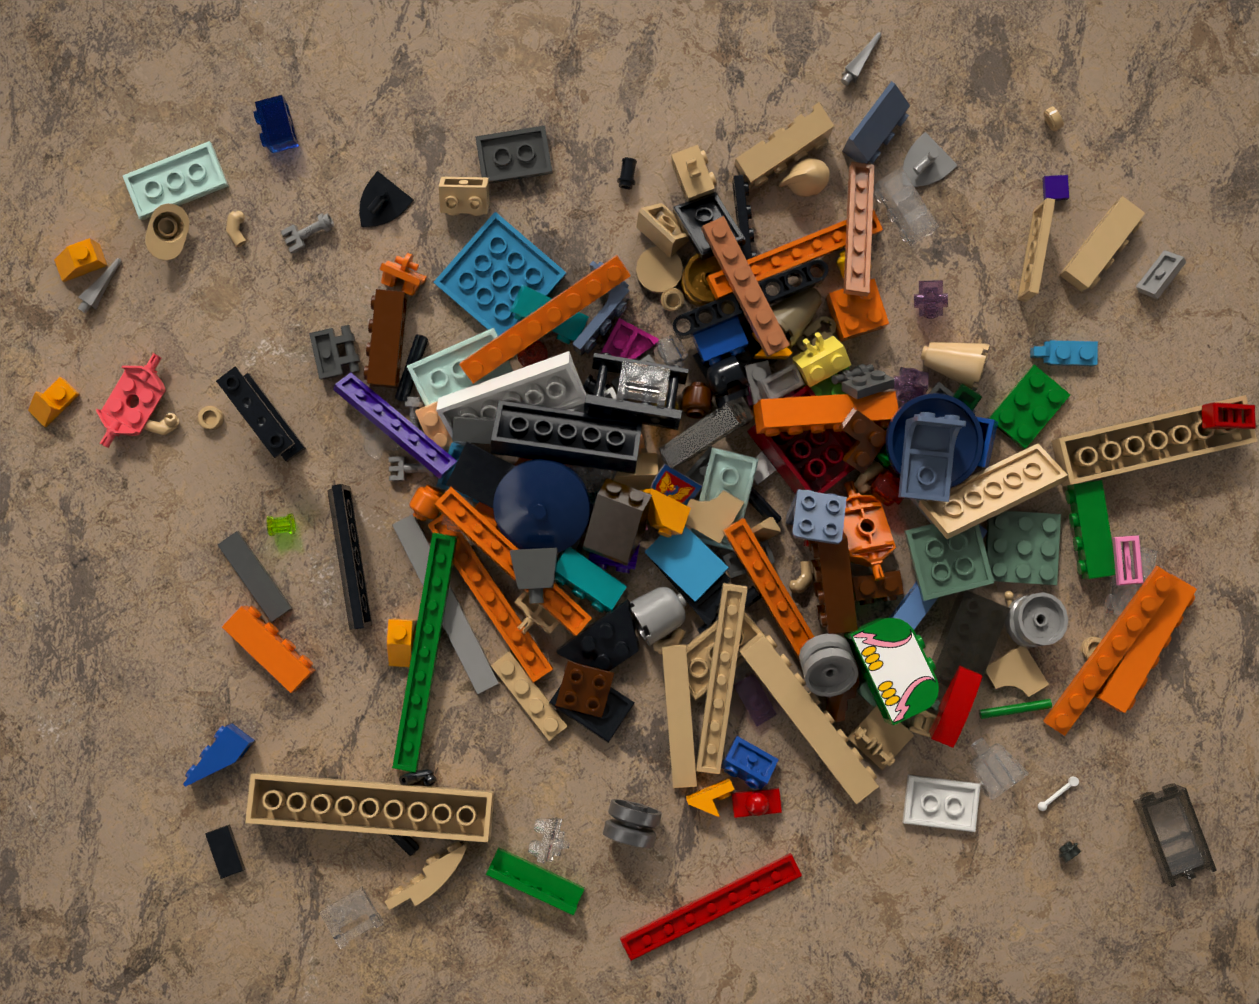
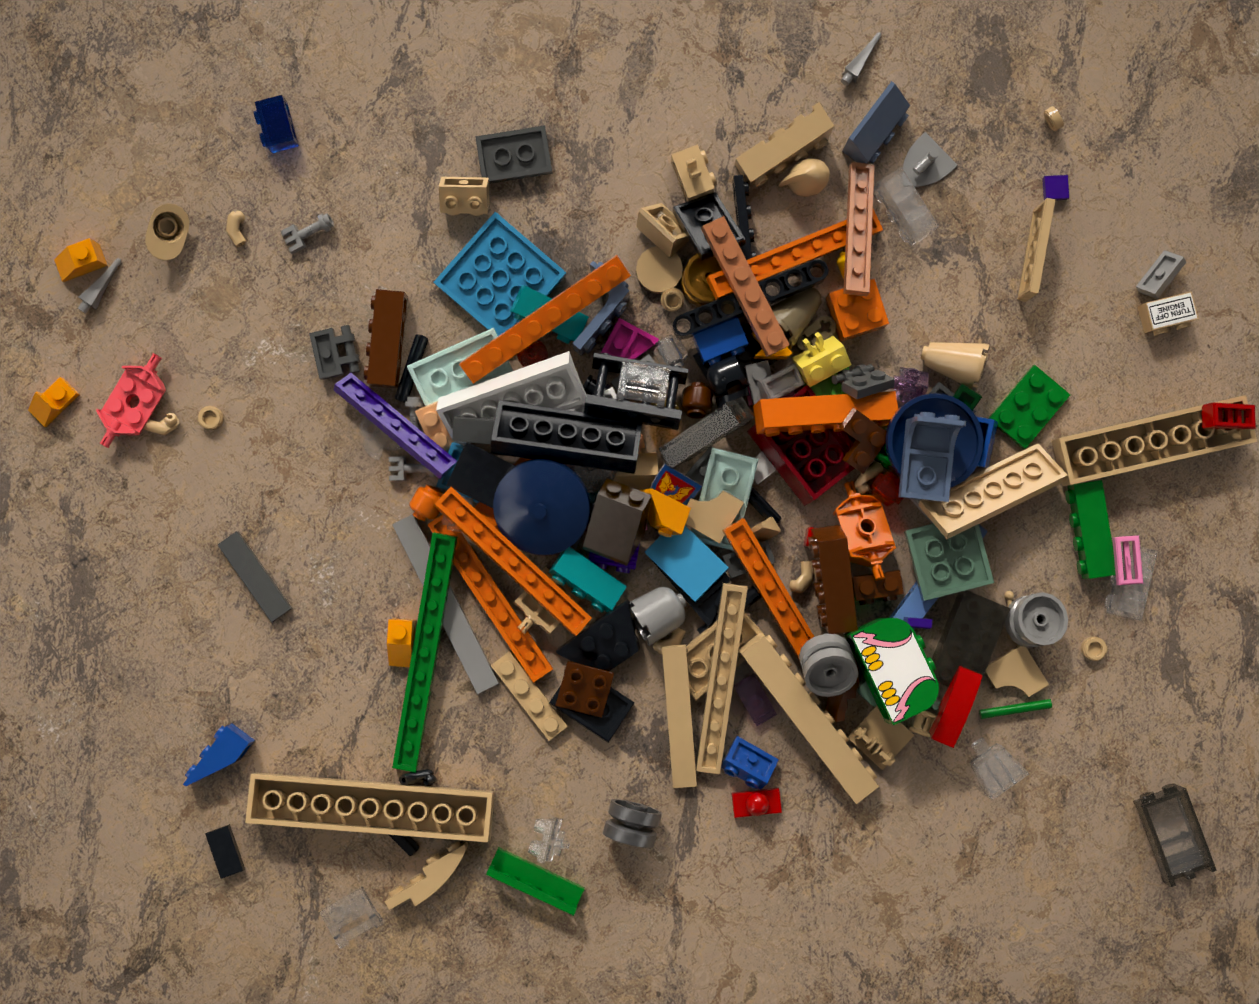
(175, 180): light aqua tile -> none
(261, 414): black fence -> none
(268, 648): orange brick -> none
(281, 524): clear neon green bush -> none
(349, 557): black arch -> none
(382, 202): black shield -> none
(393, 271): orange hips -> none
(534, 570): dark grey torso -> none
(627, 173): black pin -> none
(704, 798): light orange slope -> none
(710, 906): red tile -> none
(817, 516): sand blue bracket -> none
(918, 622): none -> dark purple tile
(931, 299): clear purple brick -> none
(941, 803): white tile -> none
(1024, 547): sand green plate -> none
(1067, 353): dark azure hinge -> none
(1069, 851): pearl dark grey plate -> none
(1072, 781): white hinge -> none
(1102, 244): tan brick -> none
(1110, 650): orange plate -> none
(1143, 654): orange brick -> none
(1168, 312): none -> brick

